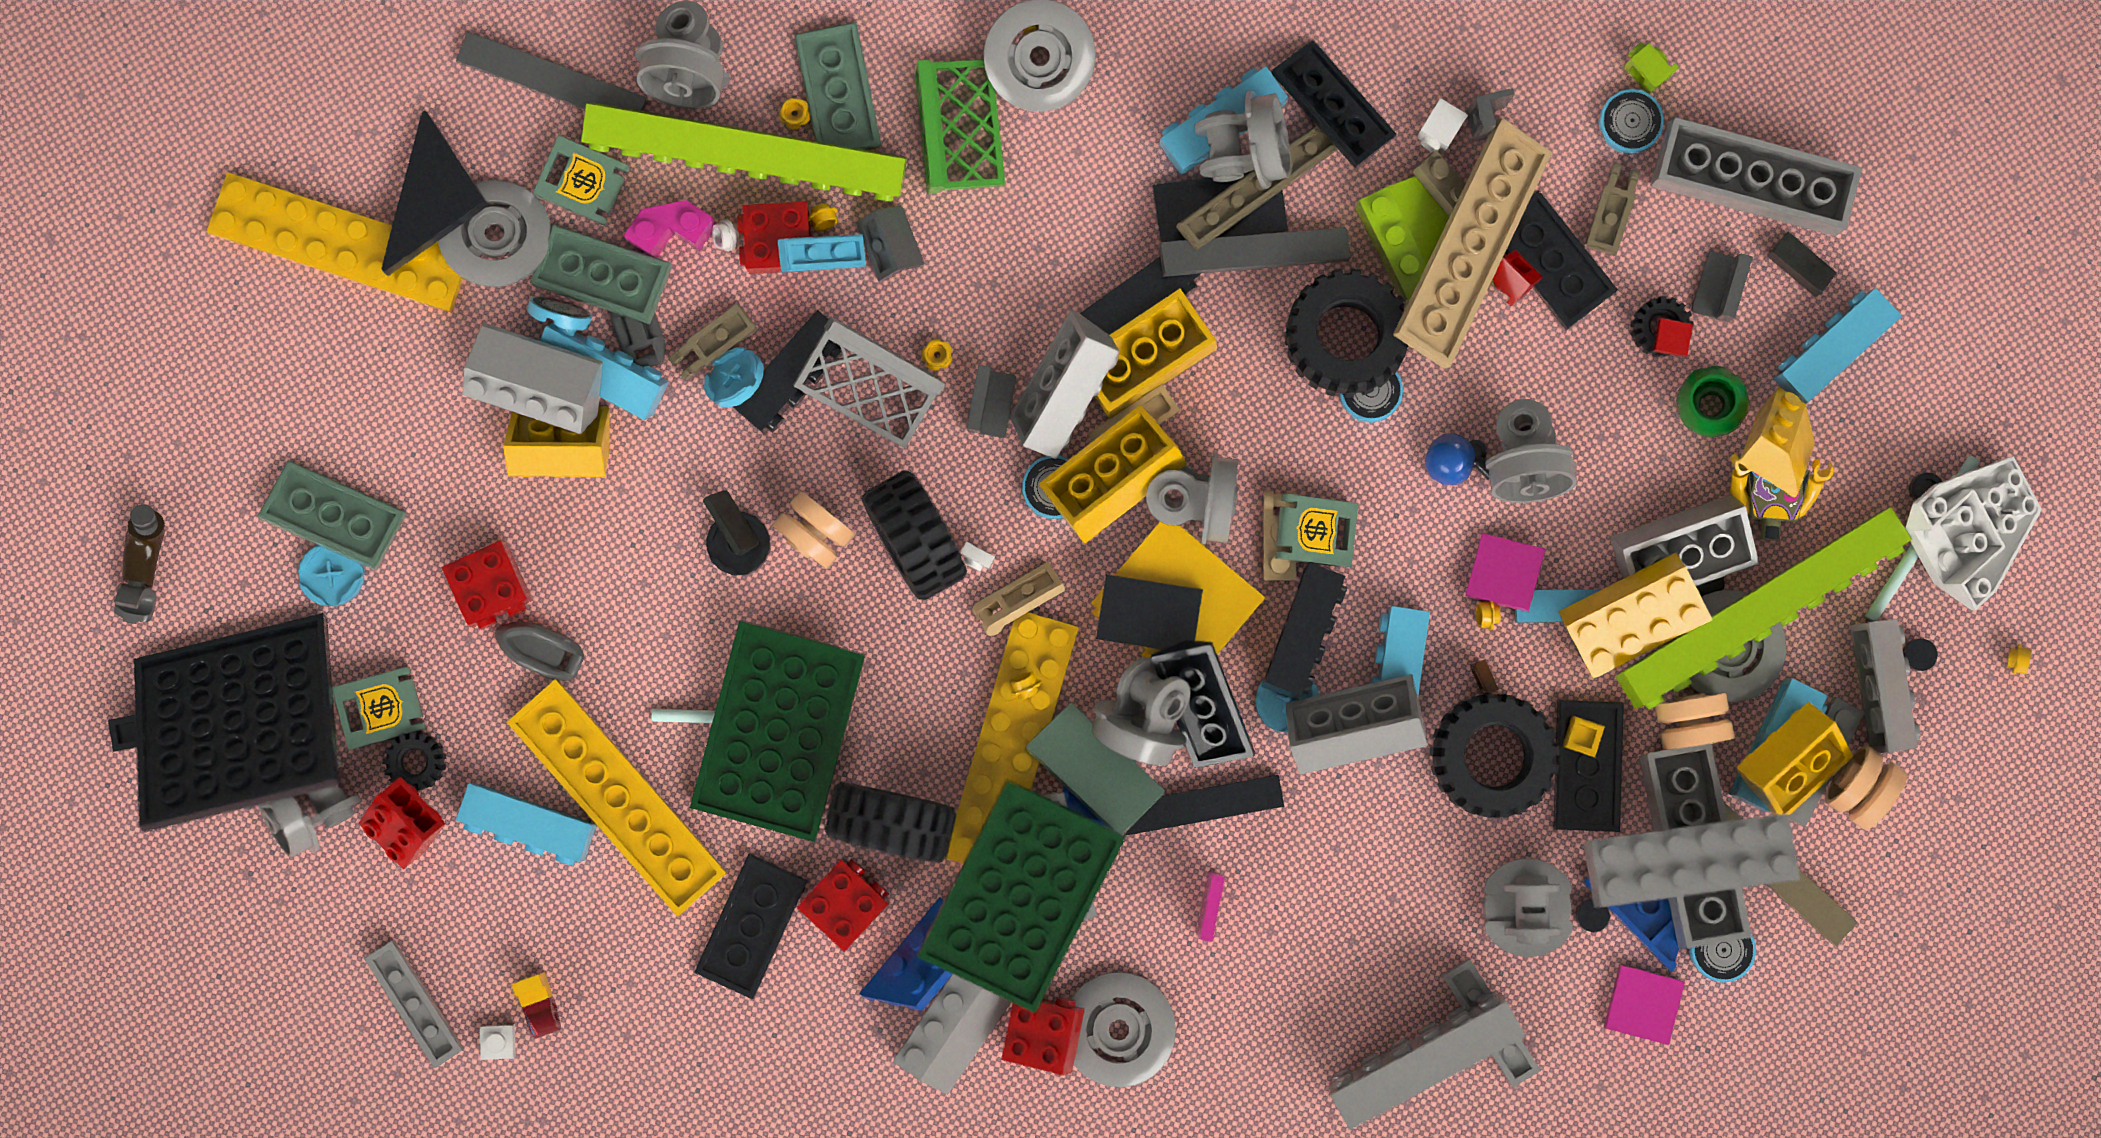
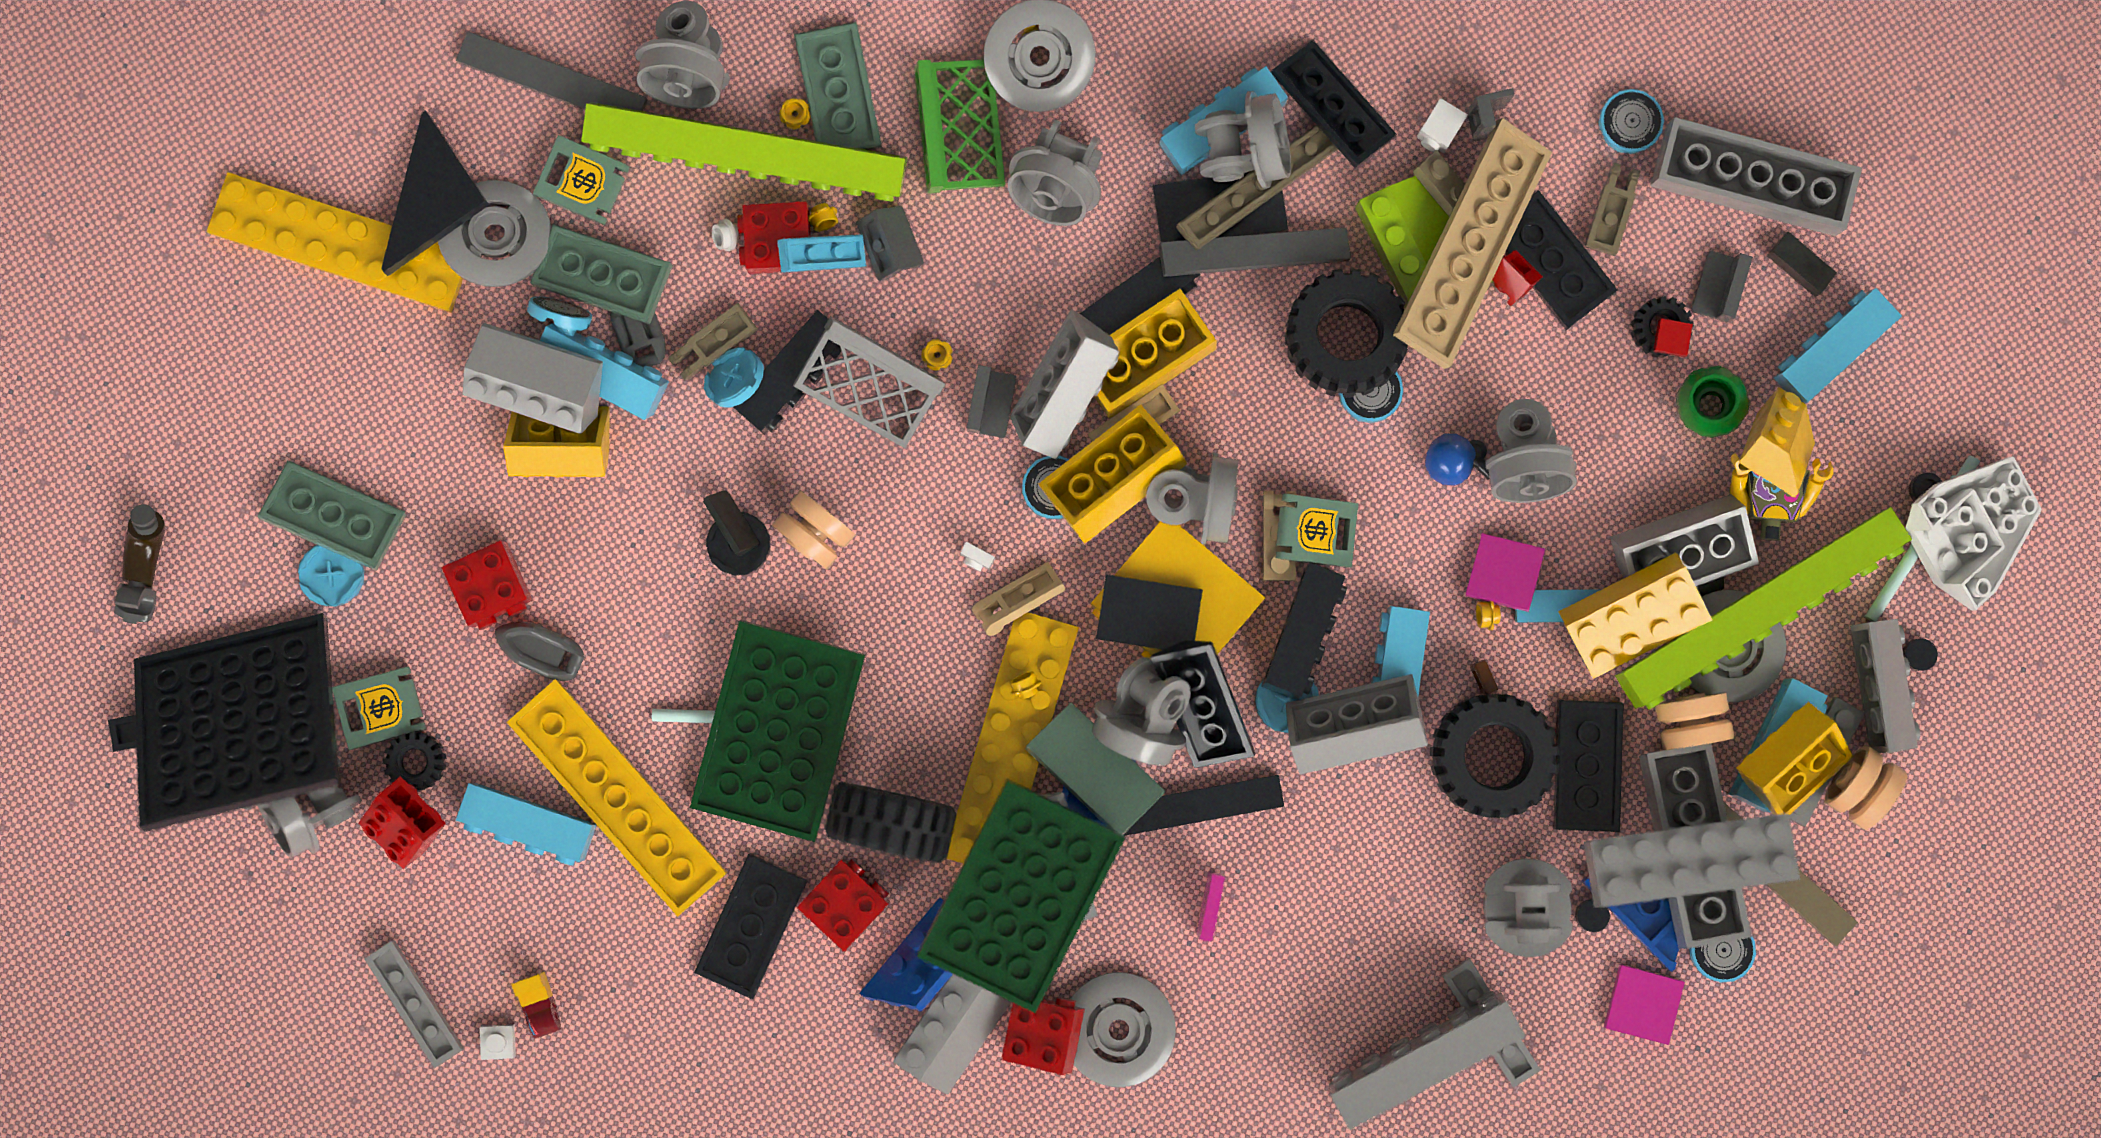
(657, 224): dark pink brick -> none
(914, 535): black tyre -> none
(1056, 178): none -> light grey piece
(1583, 736): yellow tile -> none
(1649, 66): lime brick -> none
(2019, 659): yellow plate -> none

